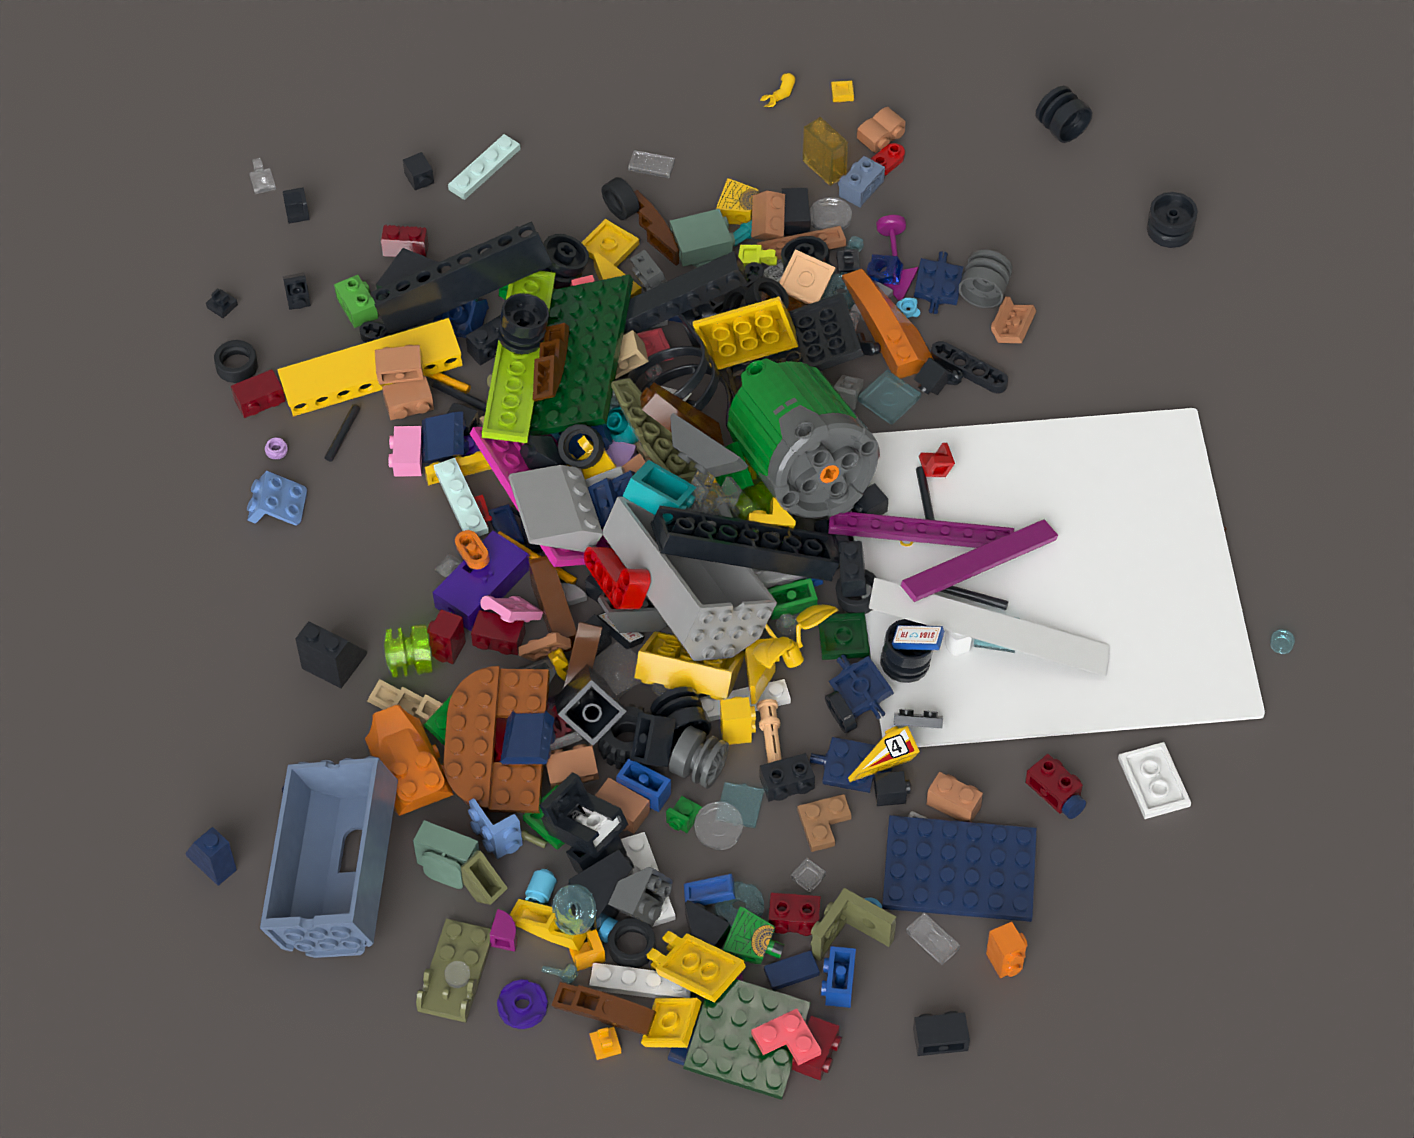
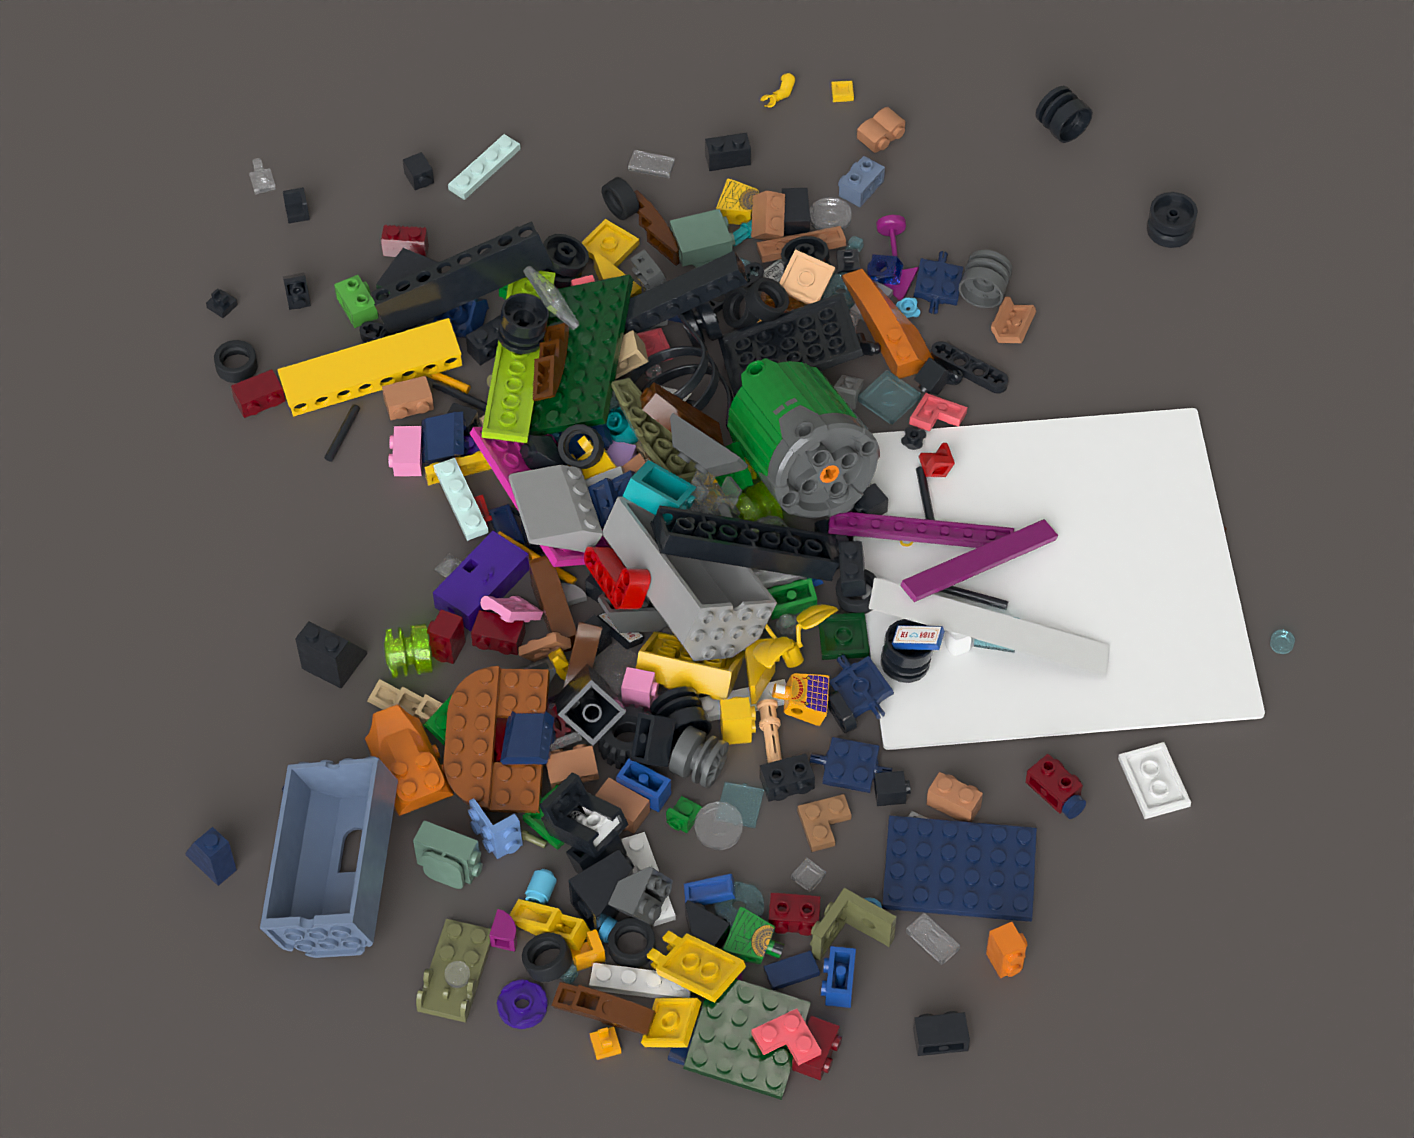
(272, 445): lavender plate -> none
(277, 498): medium blue bracket -> none
(399, 364): nougat brick -> none
(475, 552): orange plate -> none
(482, 879): olive slope -> none
(551, 297): none -> clear tile
(552, 970): none -> black tyre
(585, 909): clear light blue tile -> none
(639, 688): none -> bright pink brick
(728, 151): none -> black brick
(747, 333): yellow slope -> none
(755, 253): neon yellow plate -> none
(777, 516): yellow slope -> none
(804, 697): none -> torso
(825, 151): clear yellow brick -> none
(890, 157): red plate -> none
(892, 750): yellow slope -> none
(907, 718): plate -> none
(913, 443): none -> black plate
(936, 408): none -> coral plate

